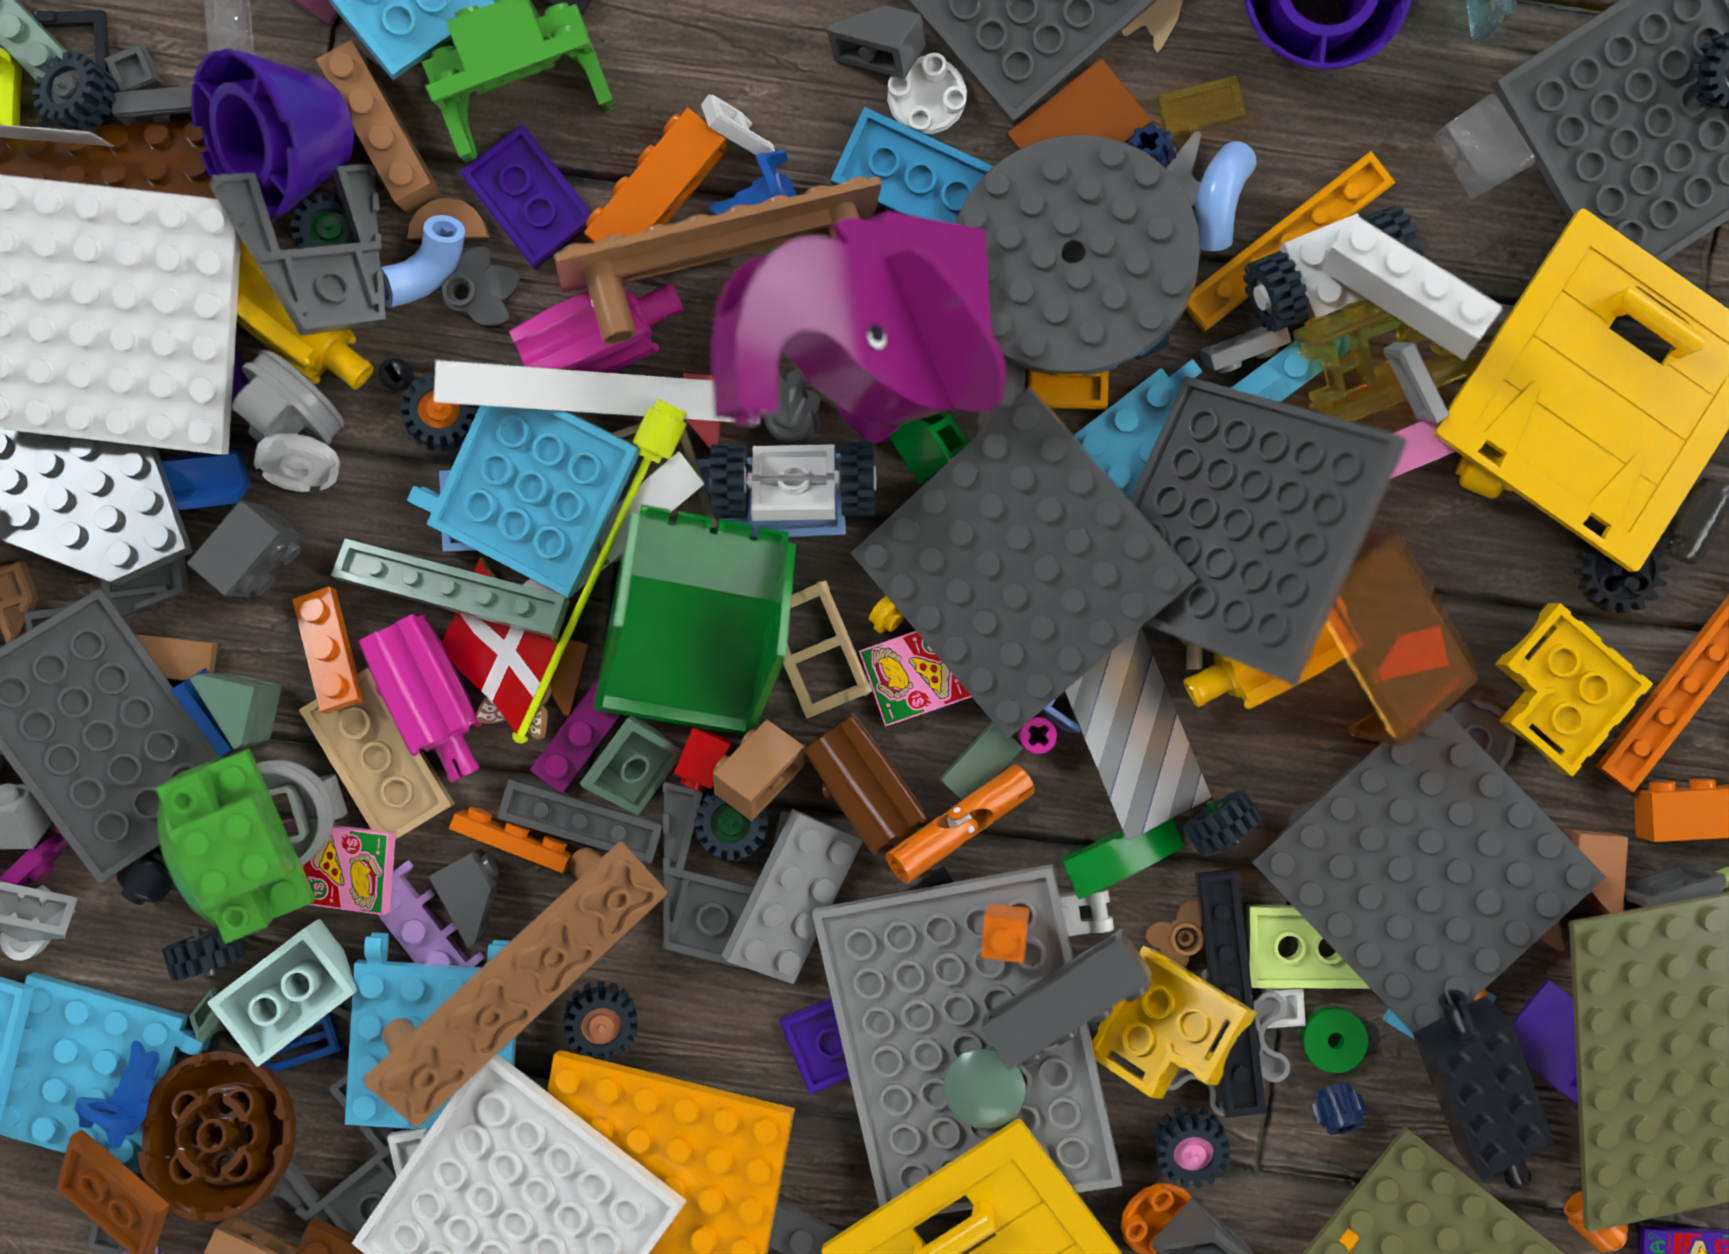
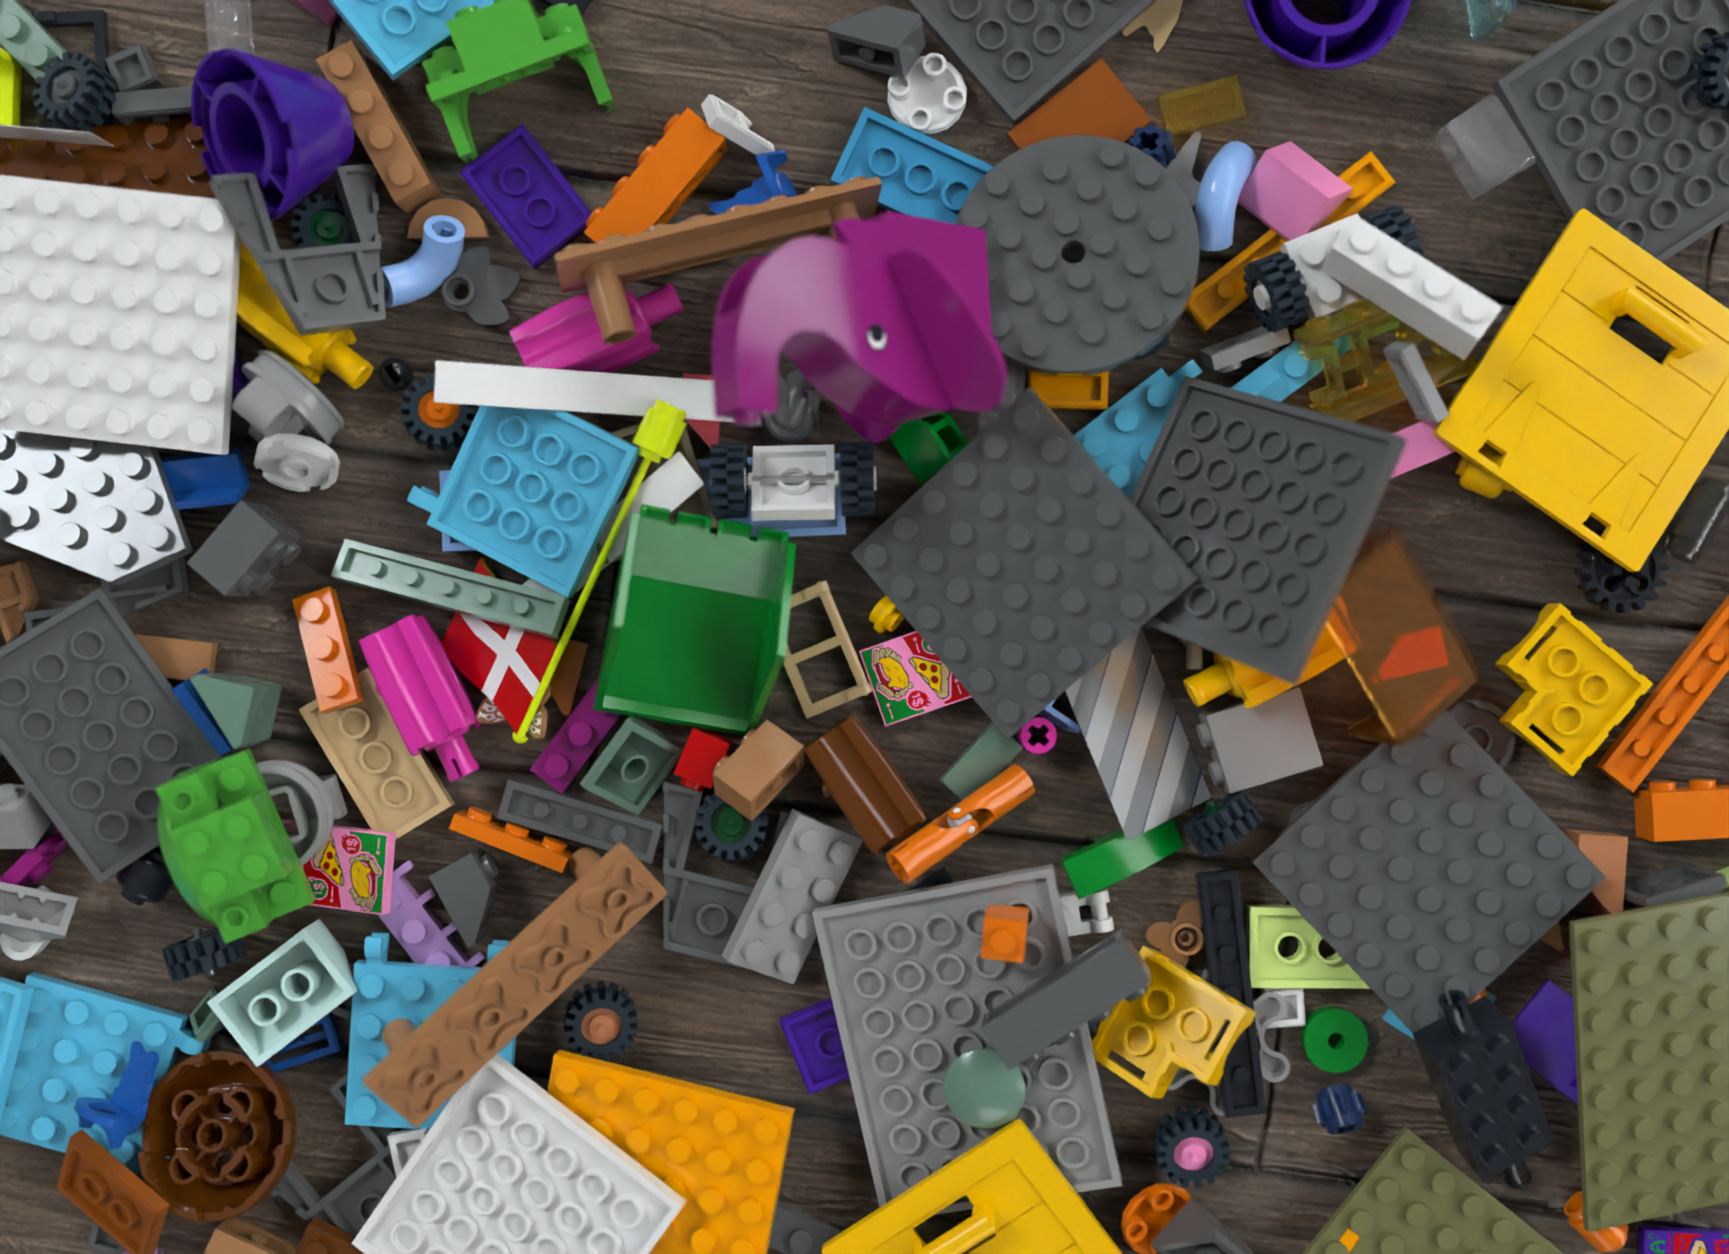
(1259, 742): none -> light grey brick
(1292, 191): none -> bright pink slope

